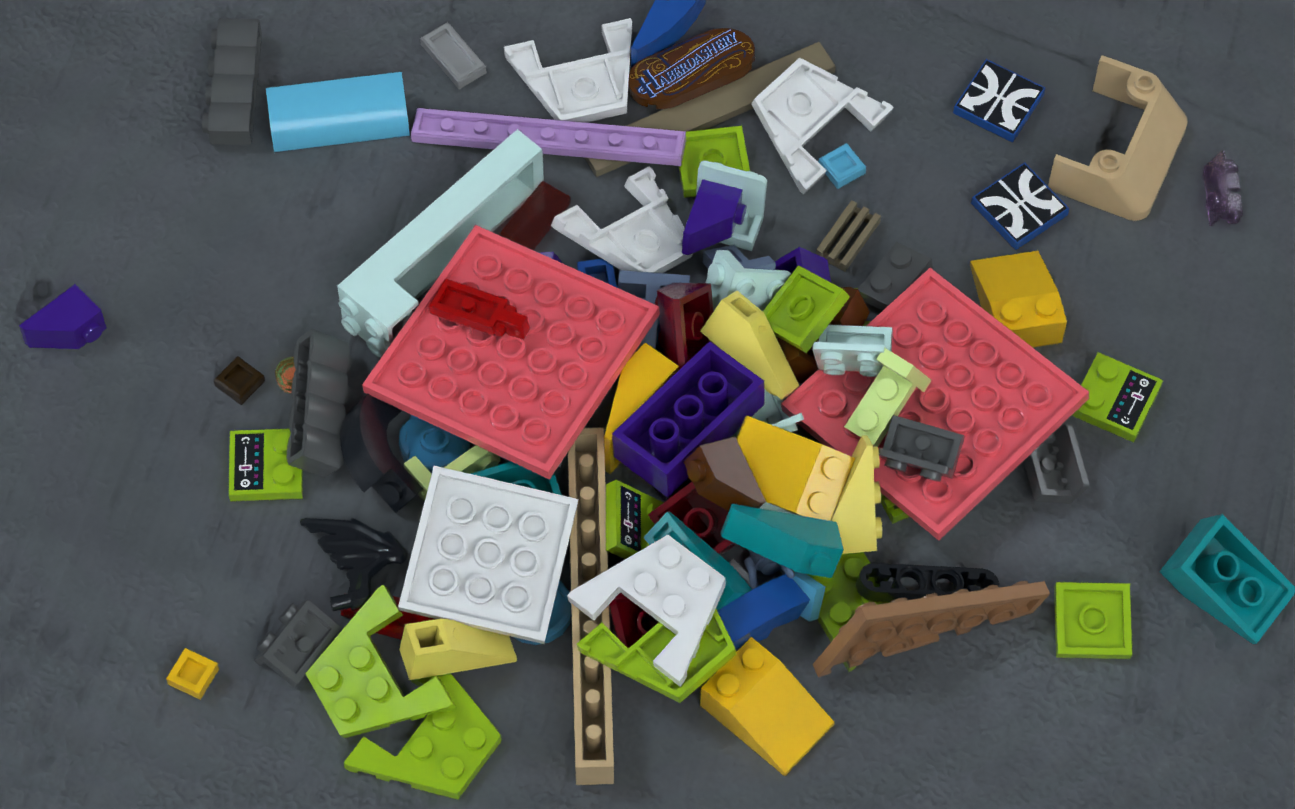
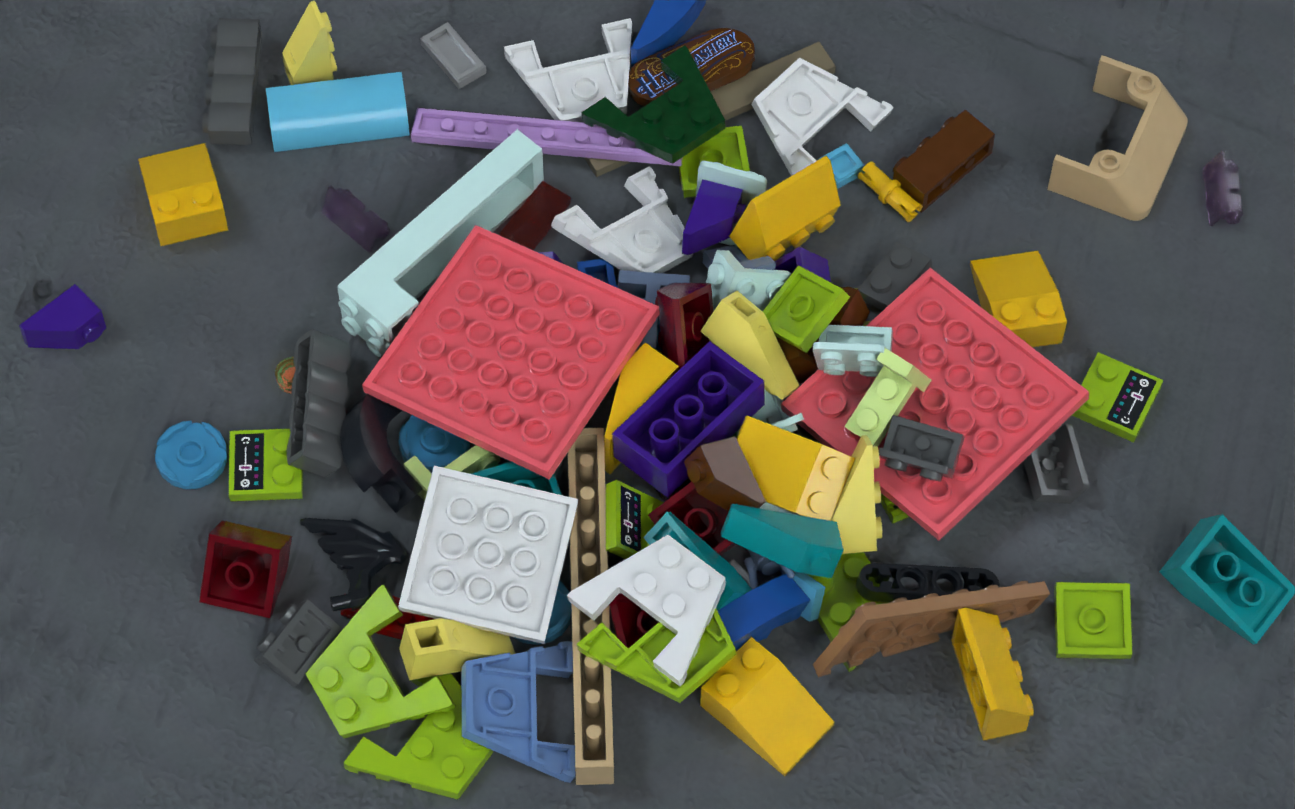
(183, 194): none -> yellow slope
(191, 455): none -> dark azure tile
(192, 673): yellow plate -> none
(239, 380): dark brown tile -> none
(244, 568): none -> dark red slope
(310, 49): none -> light yellow slope
(348, 215): none -> clear purple hinge
(478, 310): red hinge -> none
(502, 706): none -> medium blue wing
(672, 122): none -> dark green wing
(788, 212): none -> yellow slope
(860, 216): dark tan tile -> none
(889, 191): none -> yellow pin
(944, 158): none -> reddish brown brick
(990, 674): none -> yellow slope
(999, 100): tile -> none
(1020, 206): tile -> none

